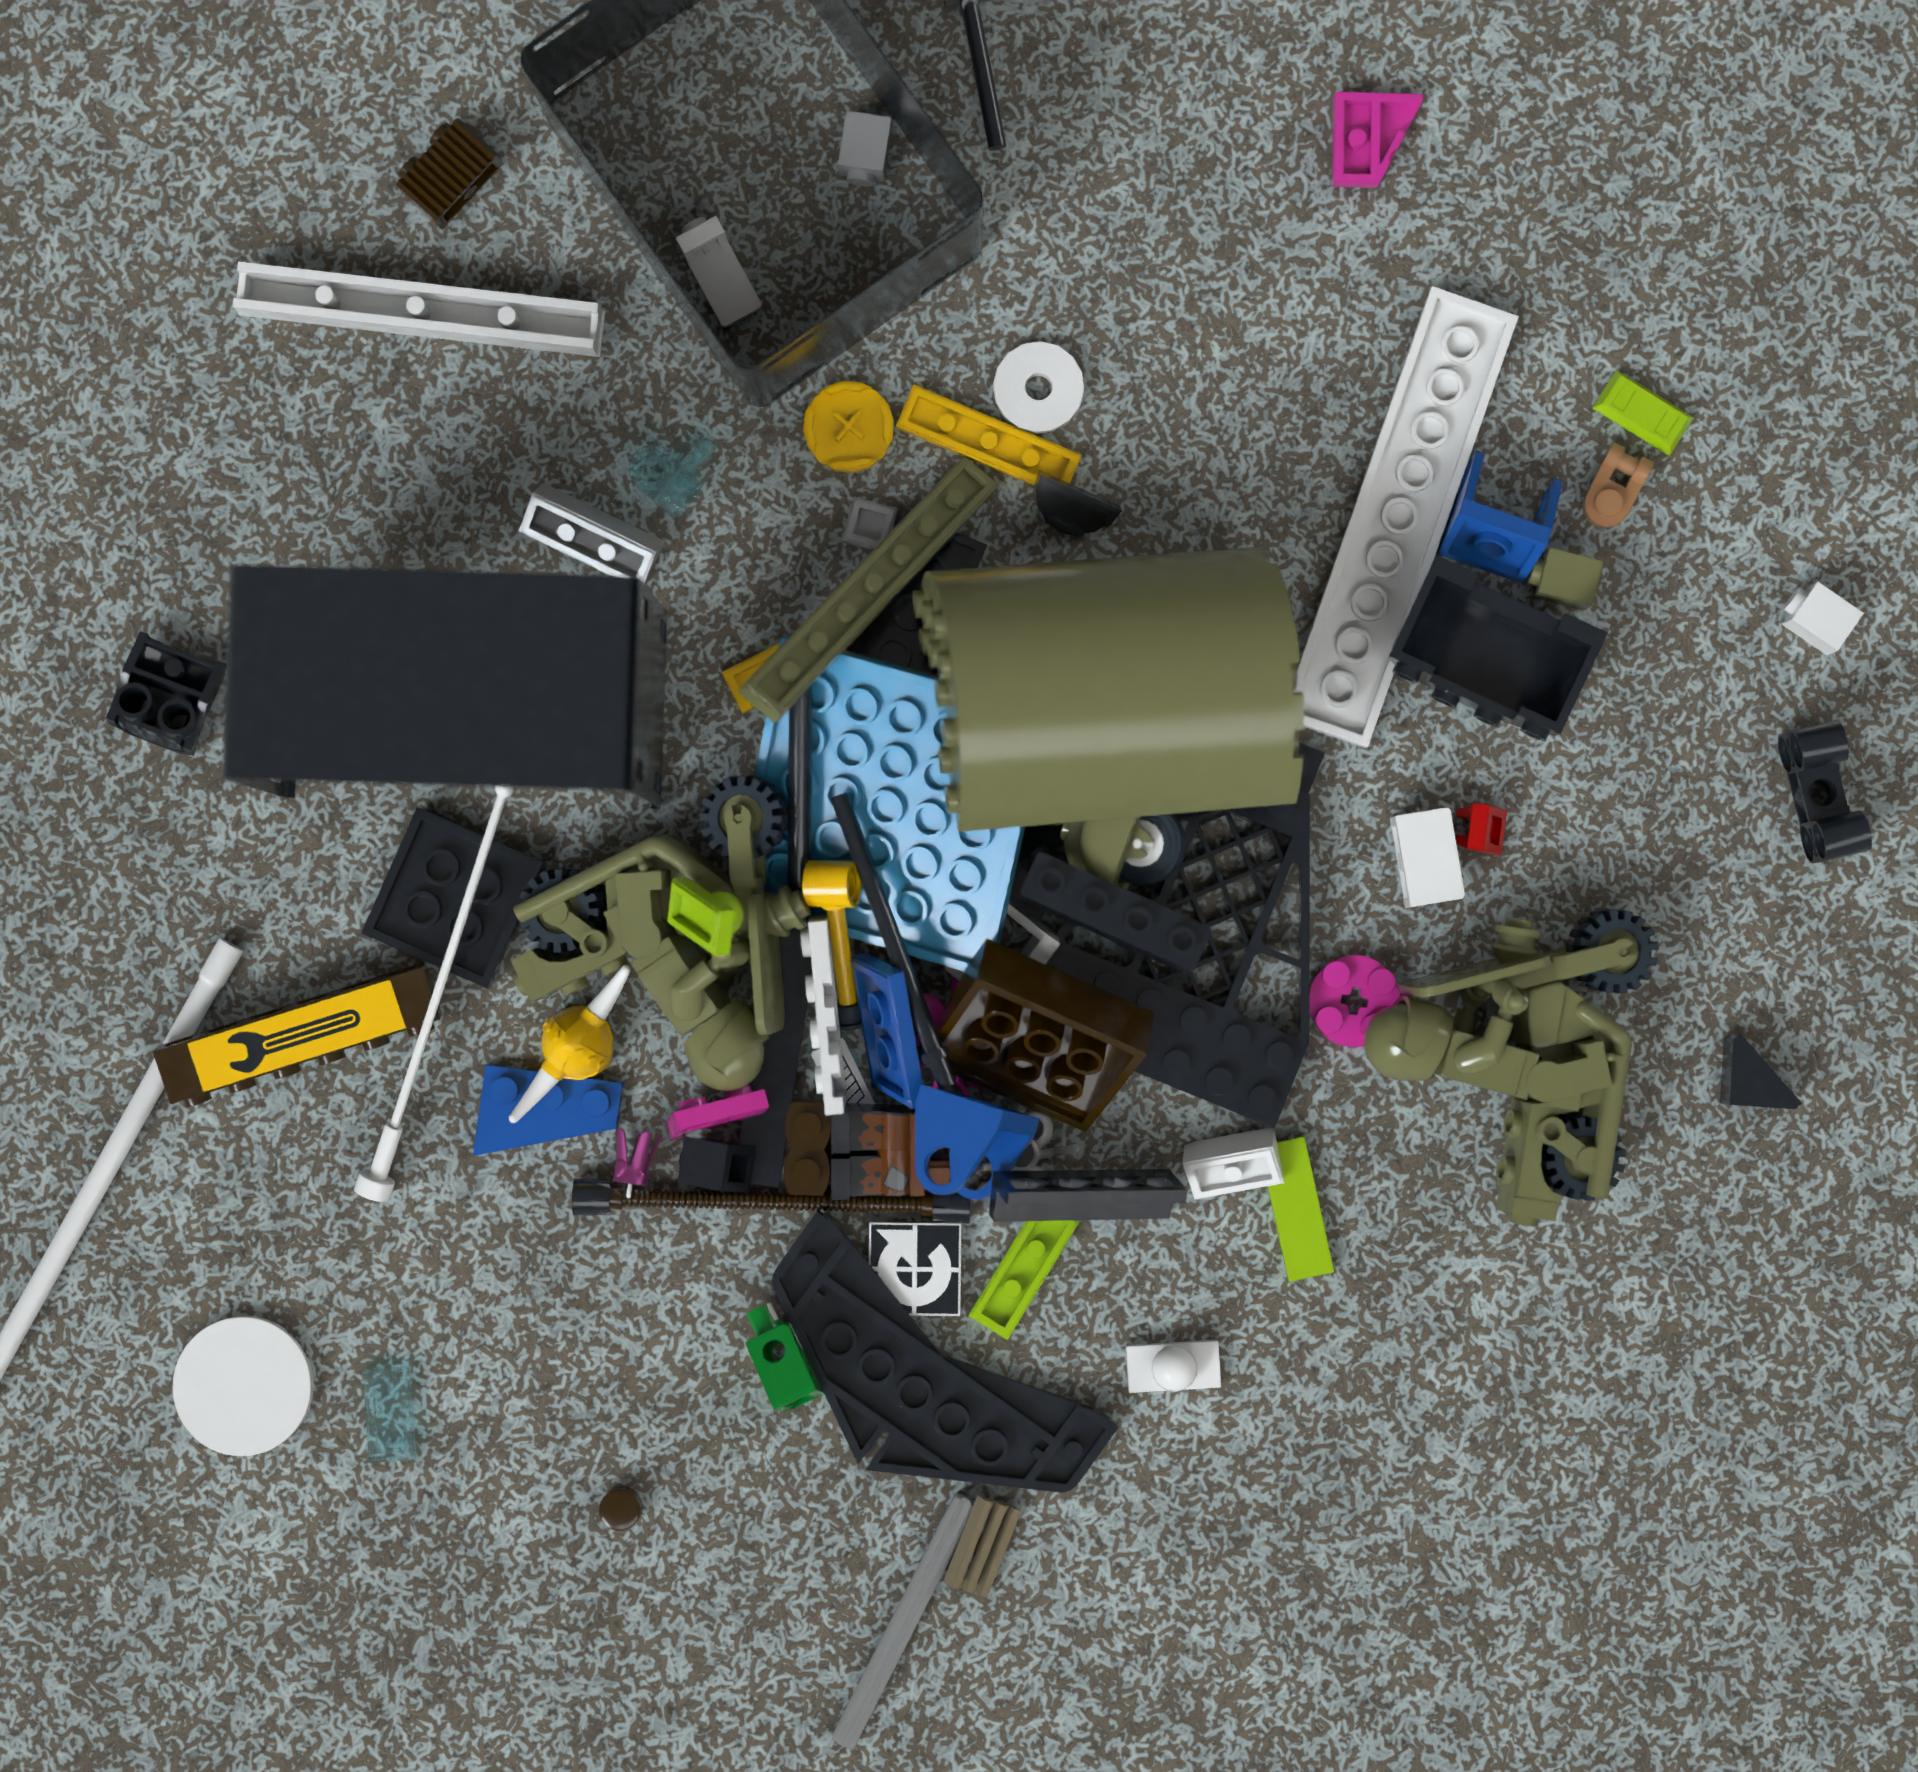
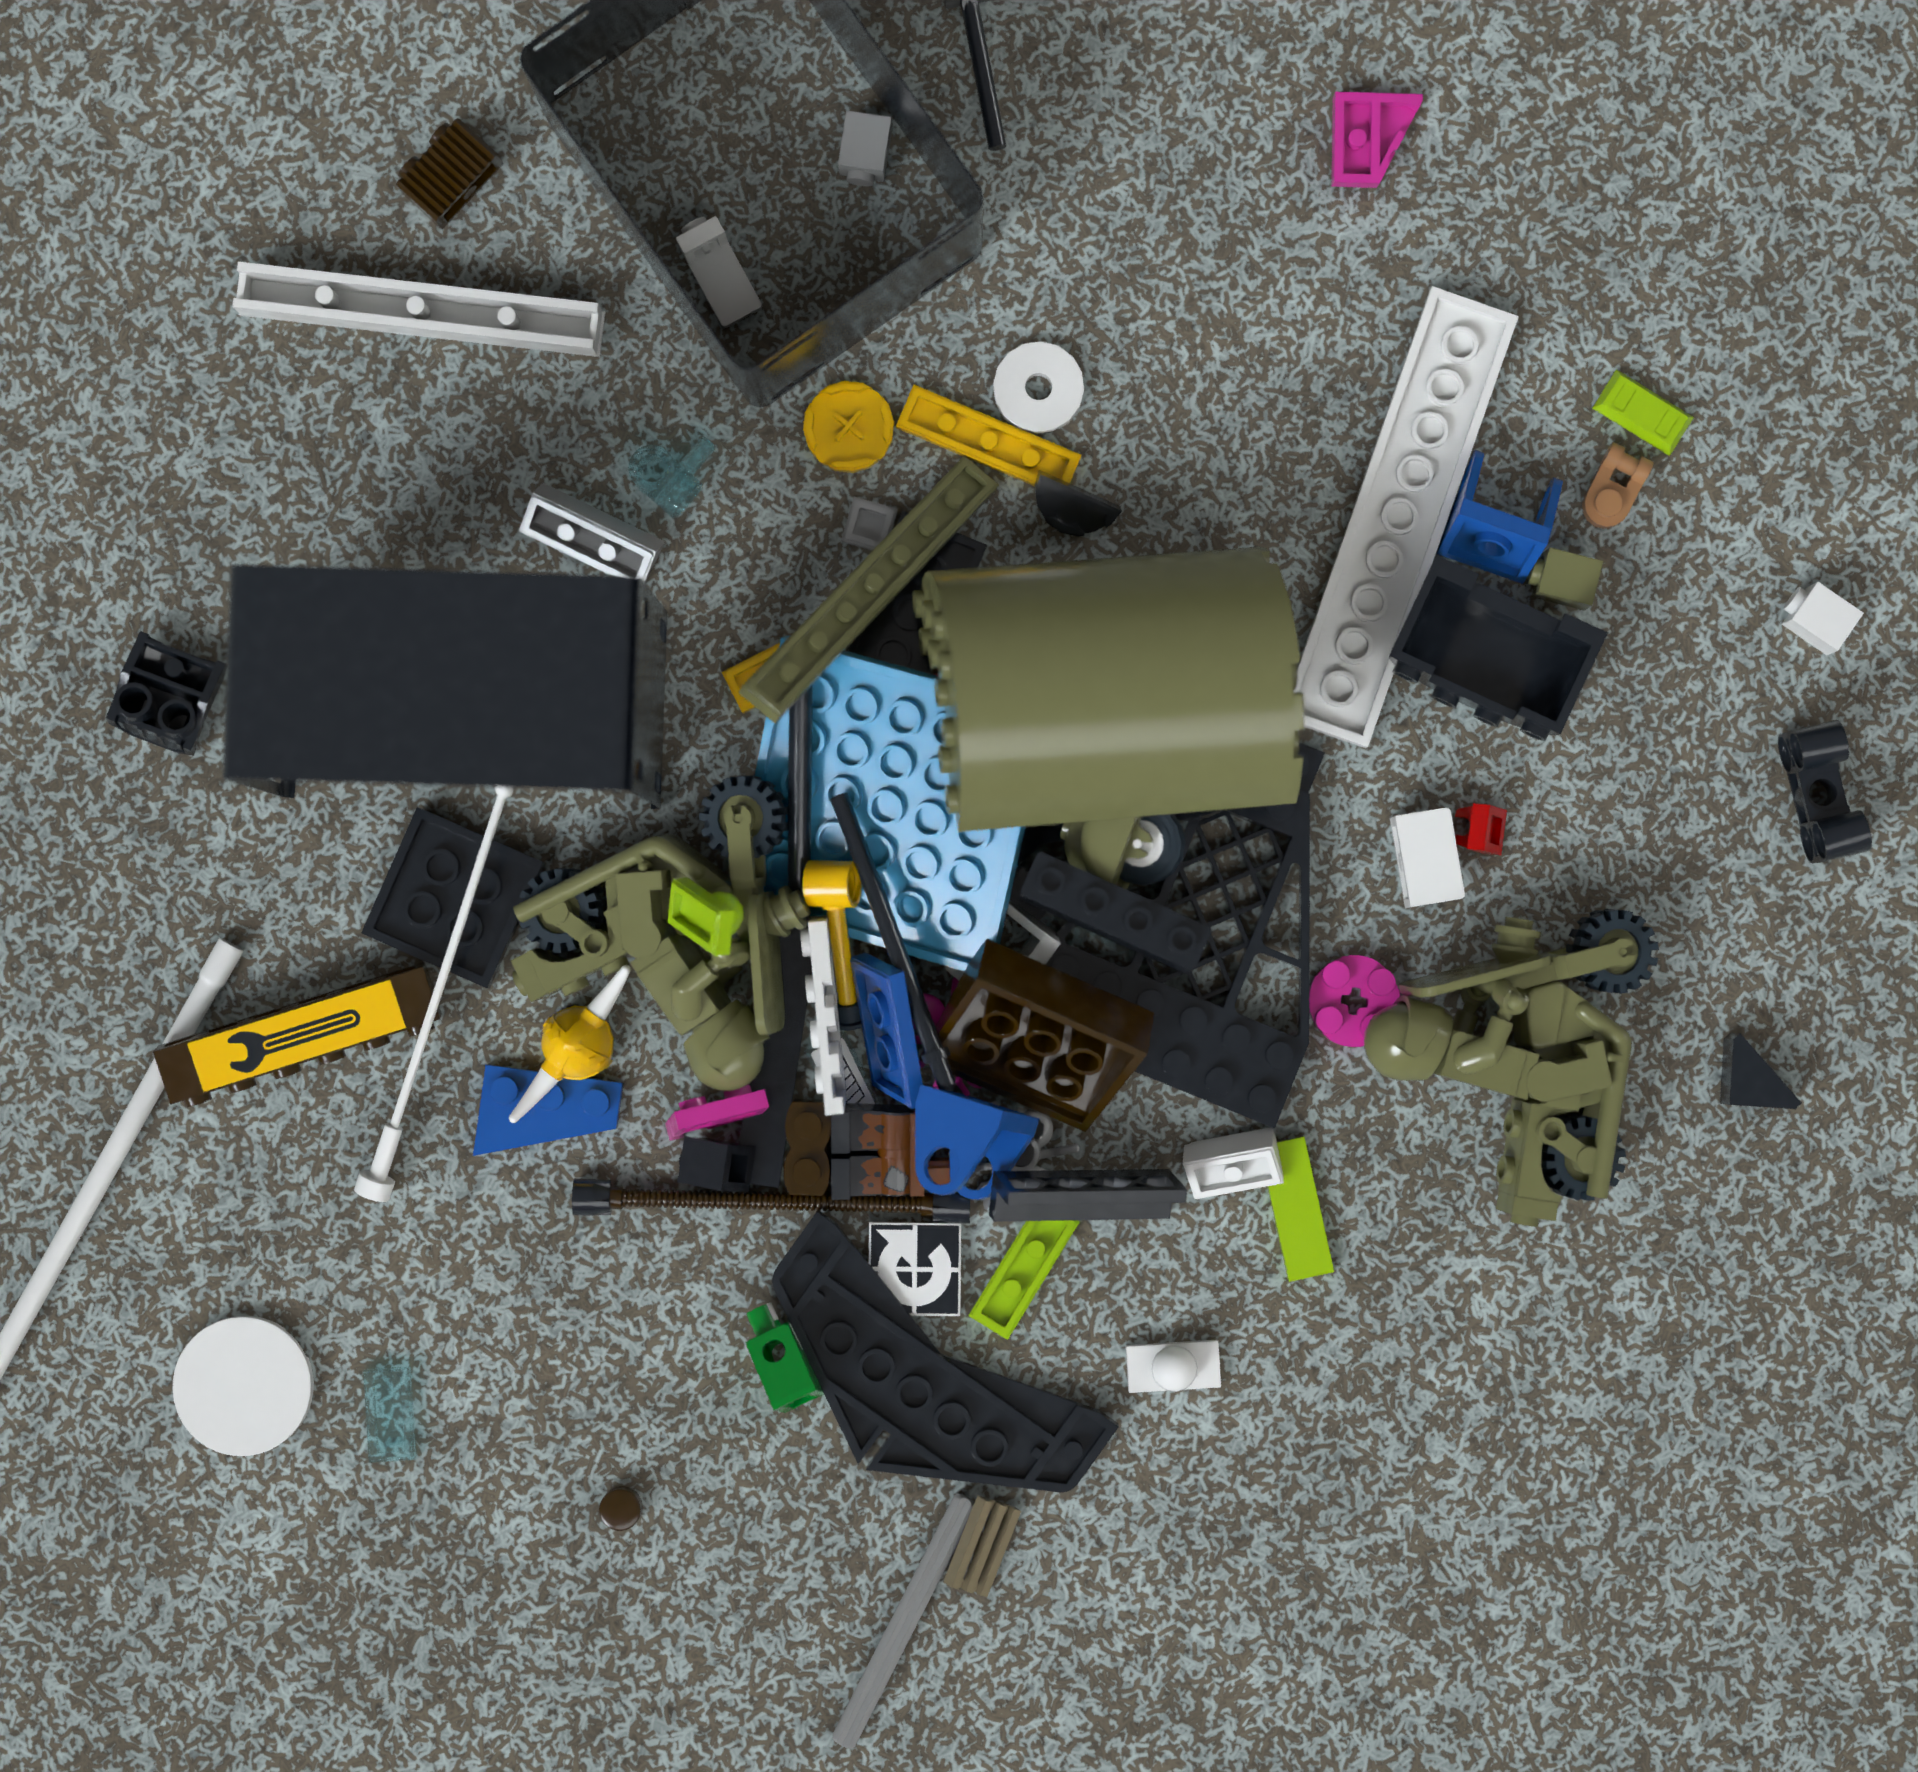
(638, 1169): flat silver piece -> none

